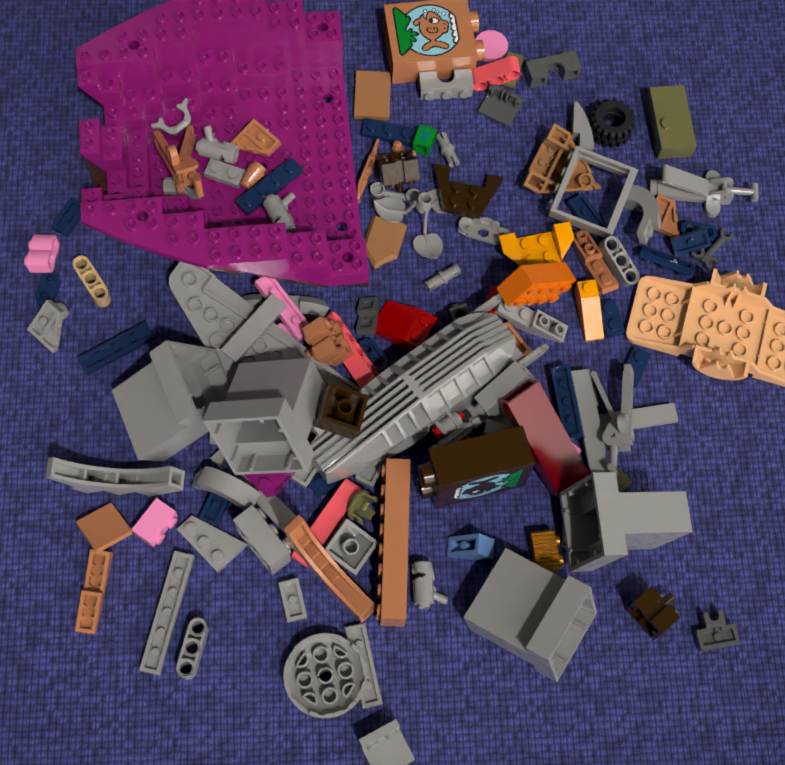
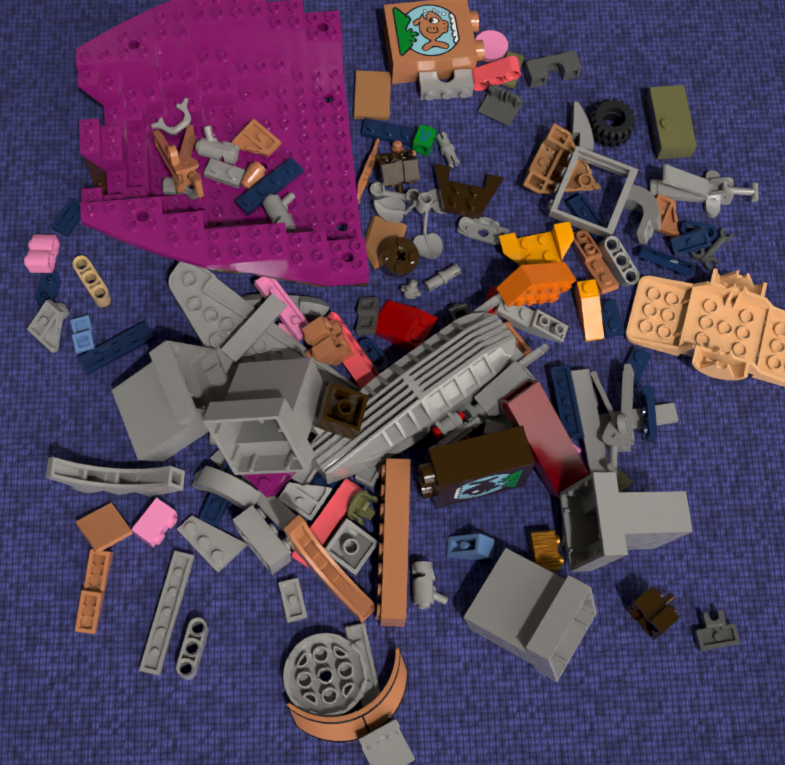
(83, 334): none -> medium blue slope
(304, 498): none -> light grey wing
(362, 722): none -> nougat windscreen
(404, 266): none -> dark brown brick
(410, 290): none -> light grey plant
(648, 411): none -> dark blue plate

